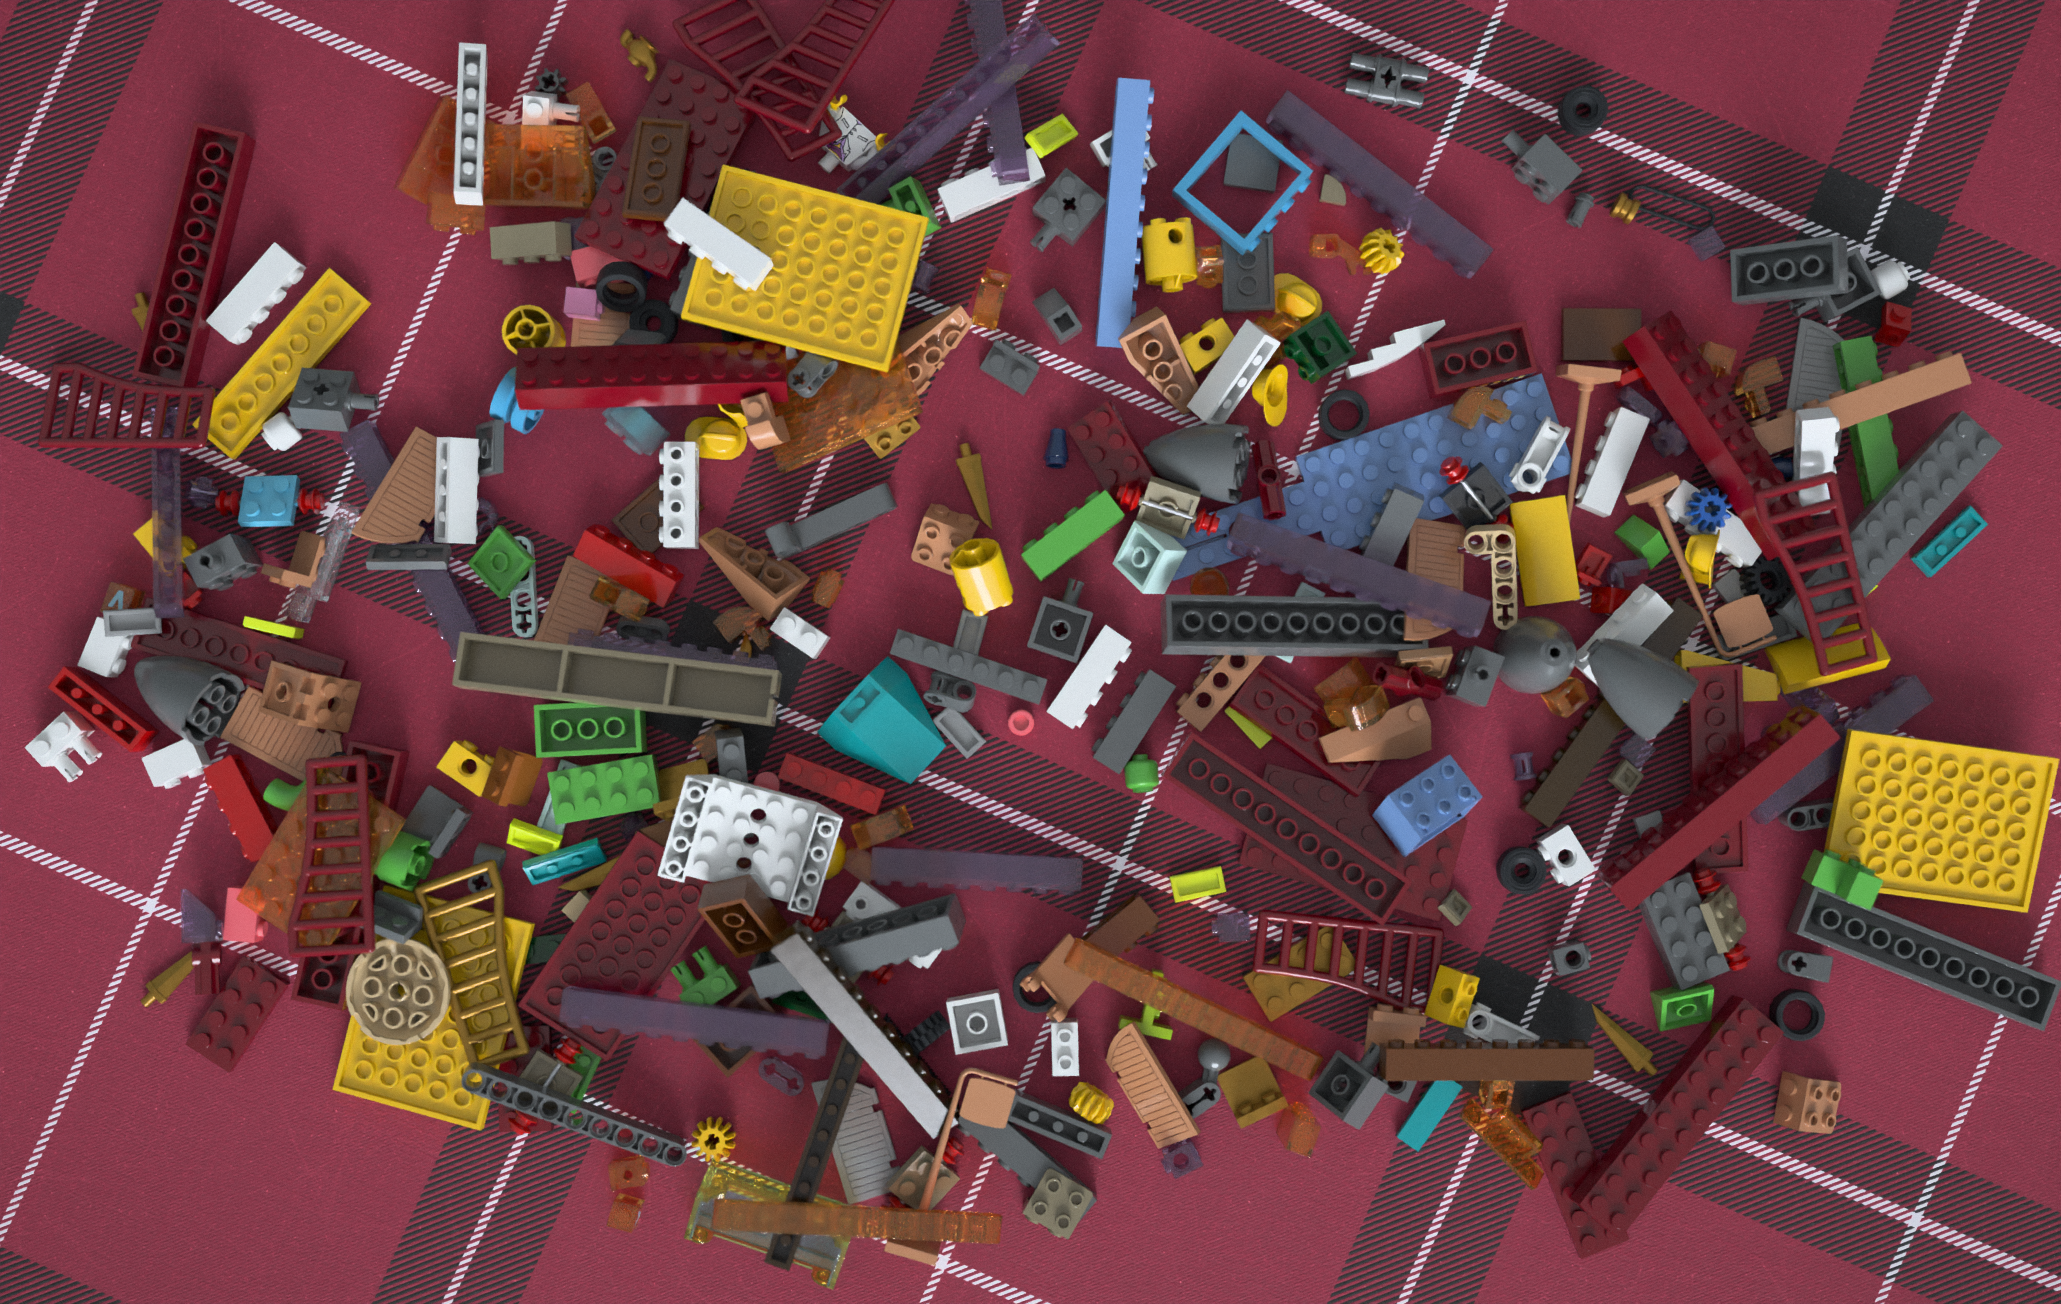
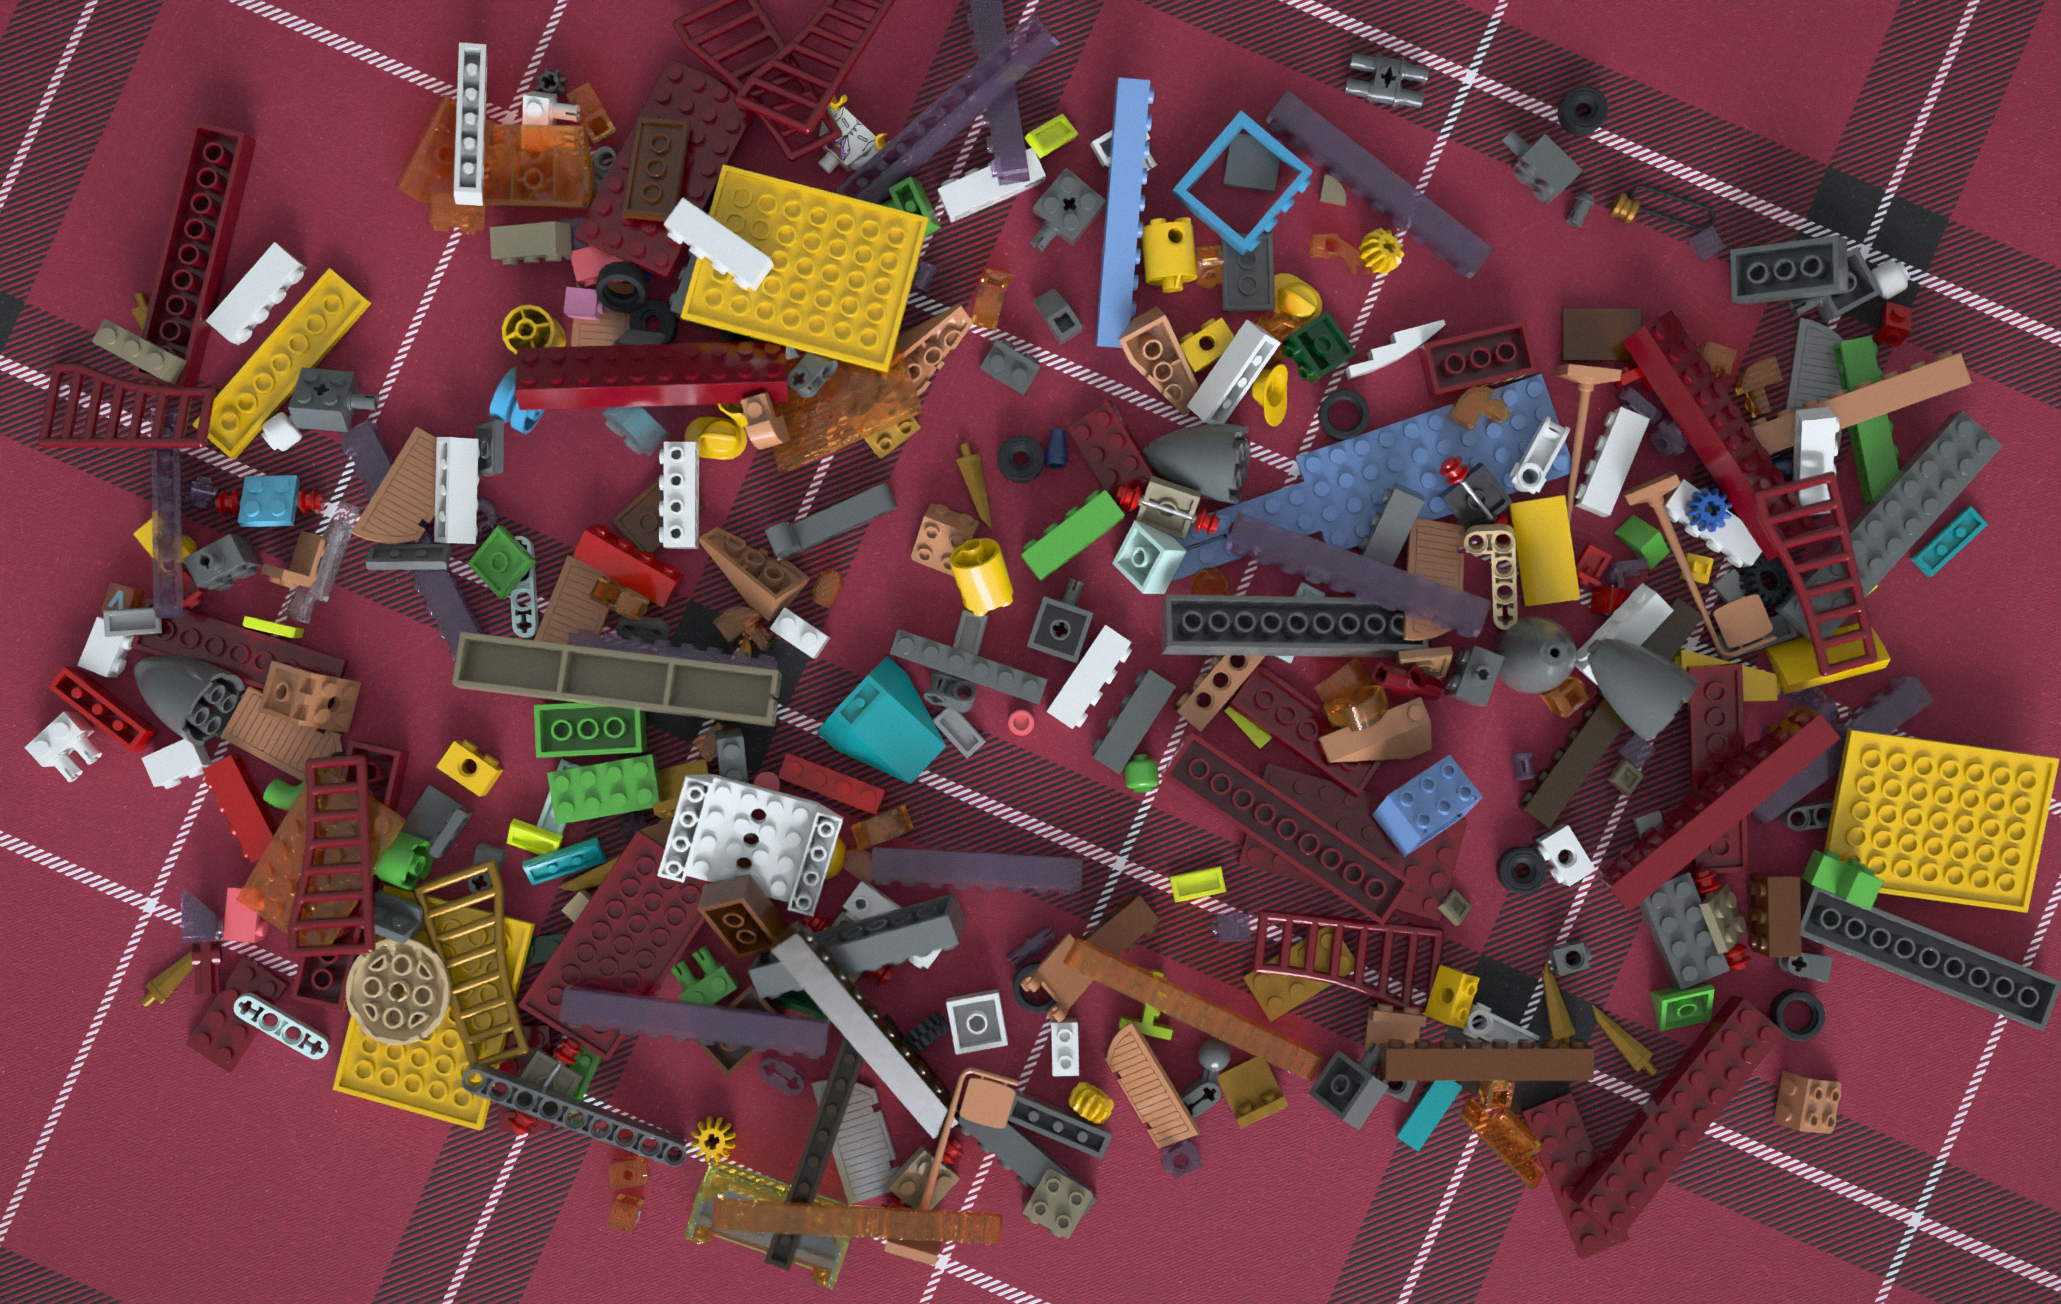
(139, 351): none -> dark tan brick
(279, 1030): none -> light aqua beam
(512, 777): dark orange bracket -> none
(641, 53): pearl gold piece -> none
(1017, 444): none -> black tyre
(1031, 946): none -> clear purple pin
(1266, 467): dark red piece -> none
(1298, 1129): clear orange brick -> none
(1559, 1020): none -> pearl gold bar
(1701, 552): yellow piece -> none
(1774, 914): none -> reddish brown brick

